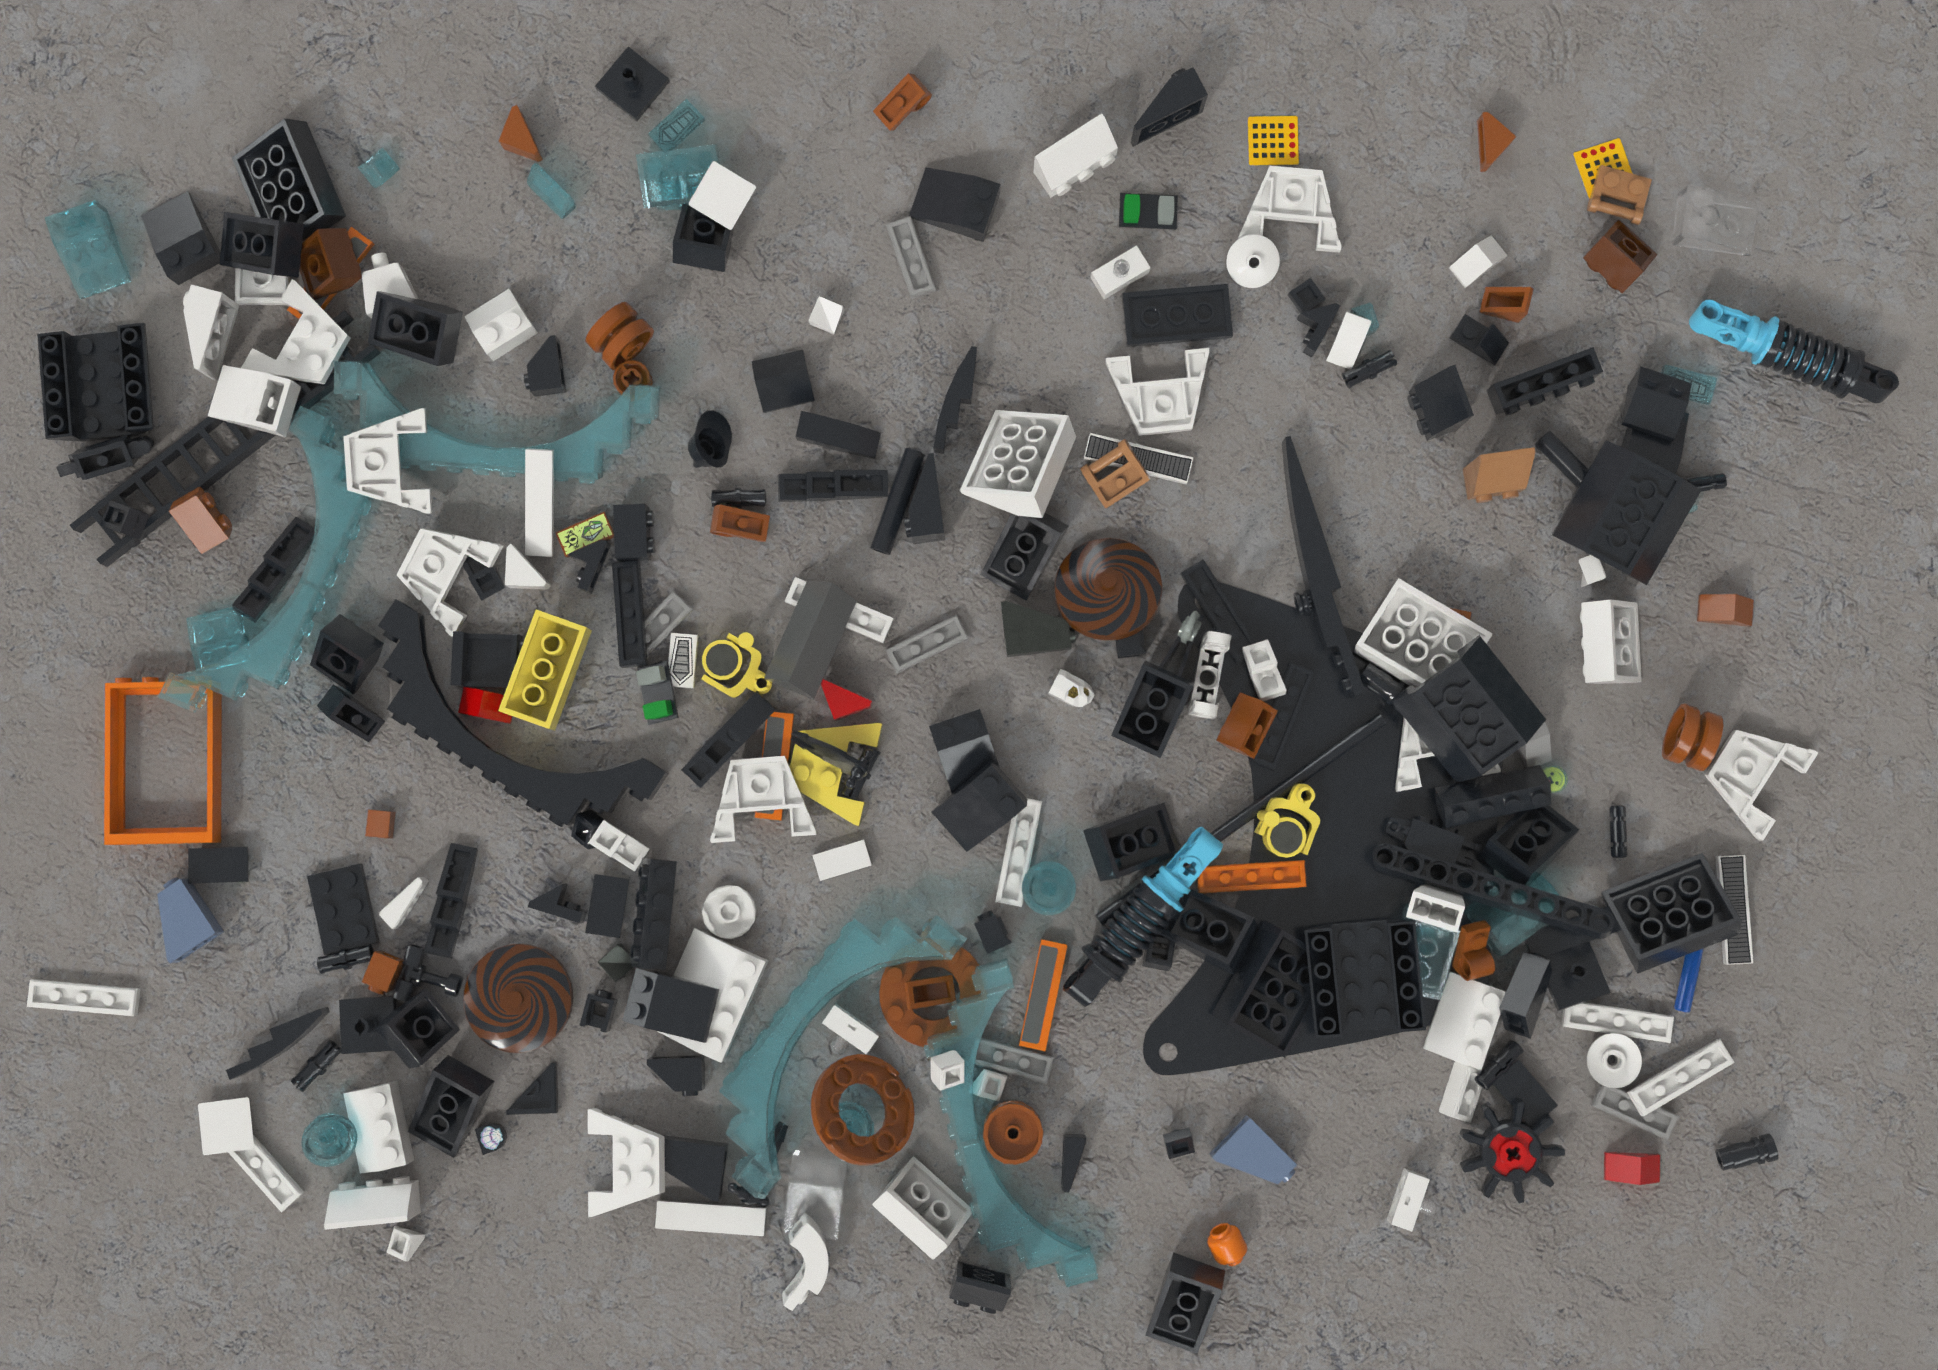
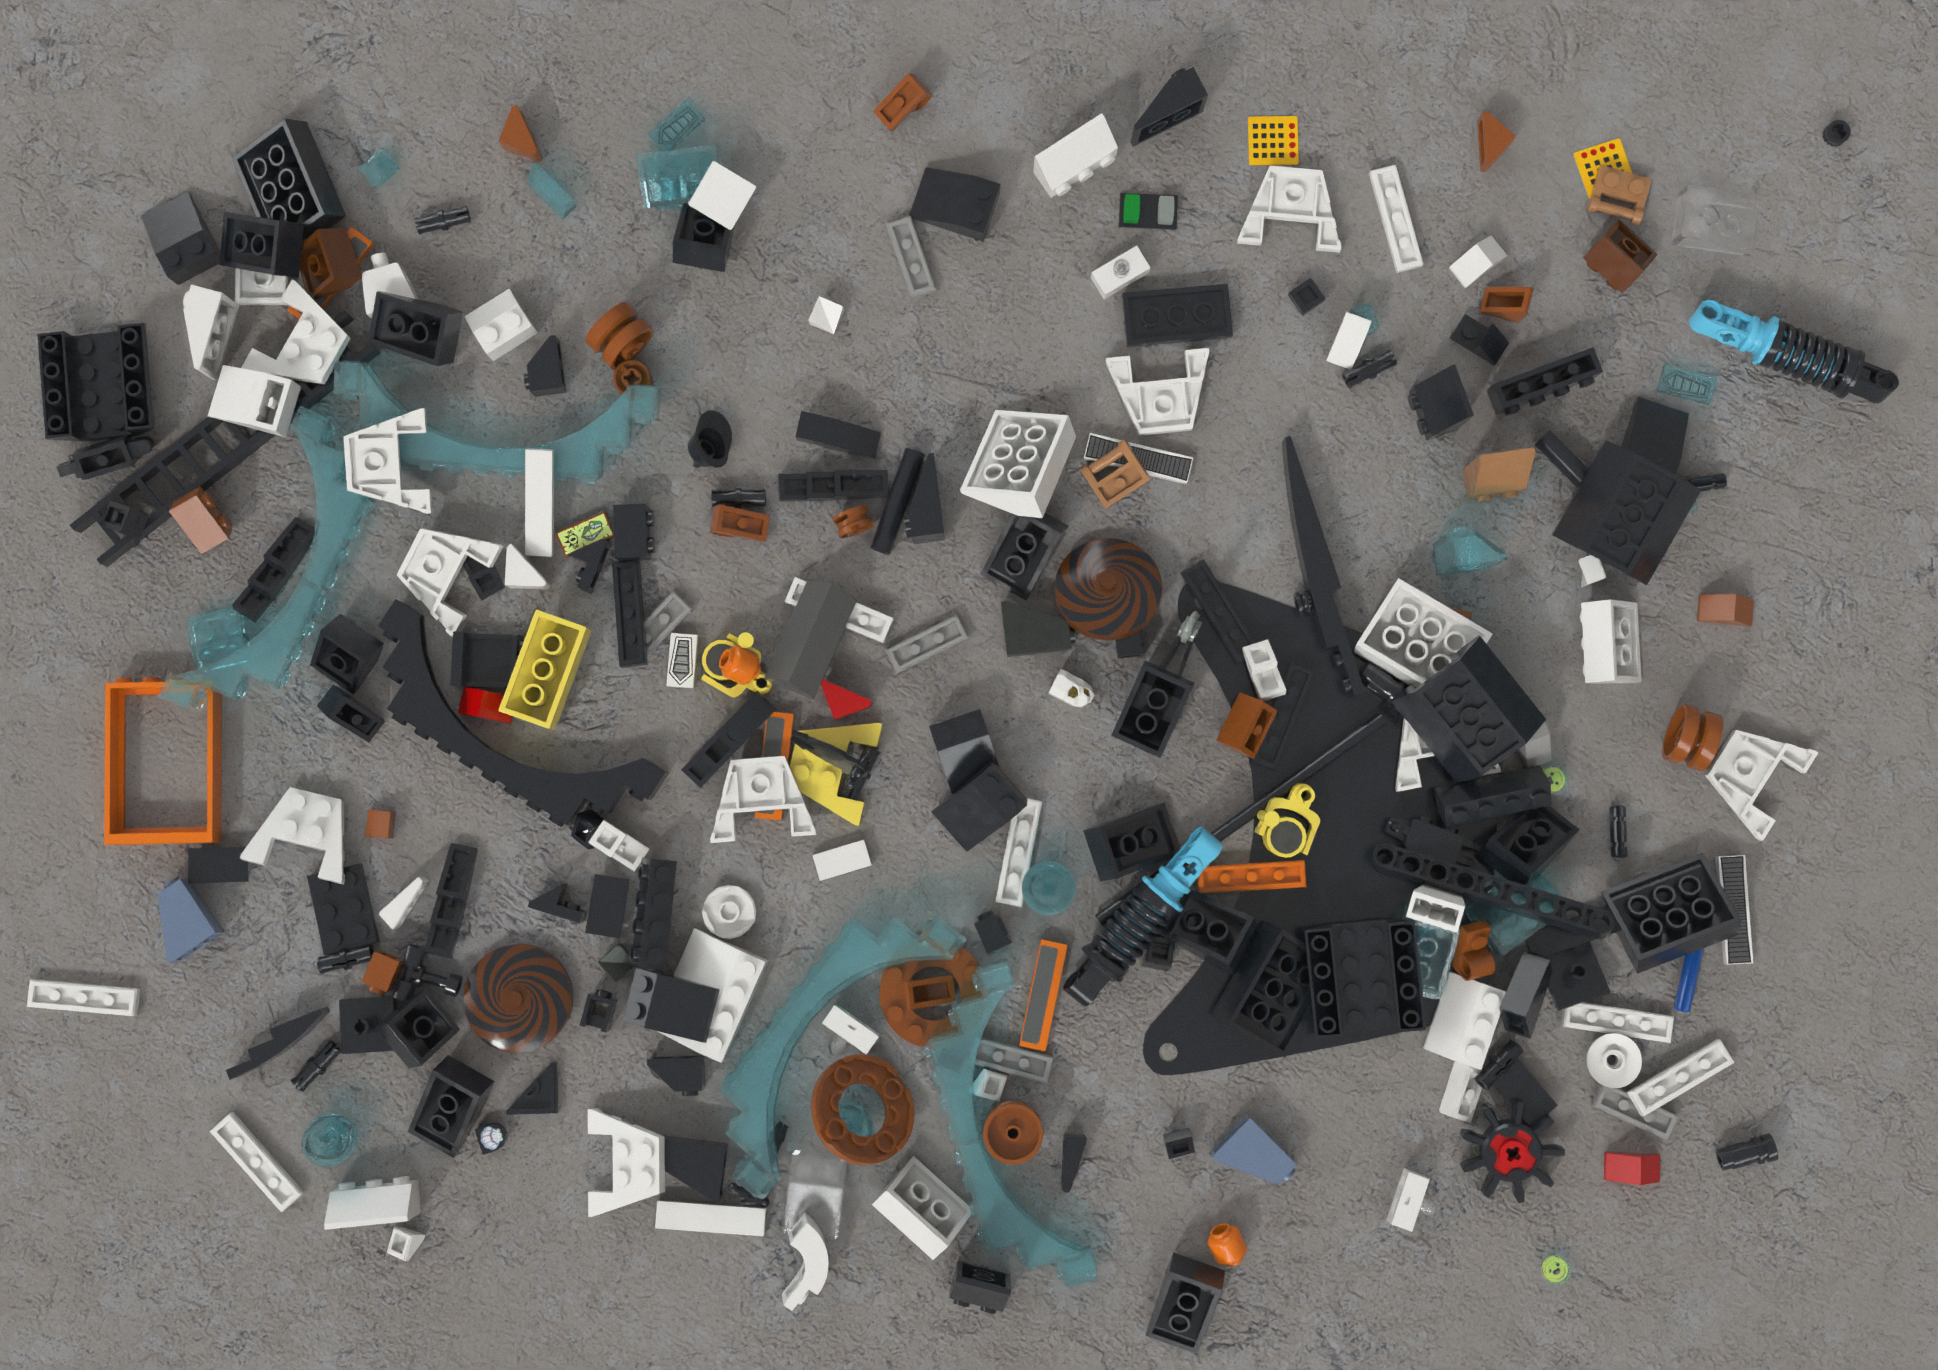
(88, 248): clear light blue slope -> none
(226, 1126): white sticker -> none
(306, 821): none -> white wing
(380, 1127): white slope -> none
(442, 220): none -> black pin
(632, 83): black tile -> none
(657, 692): piece -> none
(739, 665): none -> orange head
(782, 381): black slope -> none
(853, 521): none -> dark orange wheel
(947, 1070): white slope -> none
(958, 392): black slope -> none
(1215, 642): white connector -> none
(1247, 248): white dish -> none
(1320, 321): black slope -> none
(1396, 218): none -> white tile
(1465, 552): none -> clear light blue slope
(1555, 1270): none -> clear light blue tile
(1655, 403): black slope -> none
(1844, 129): none -> black bush

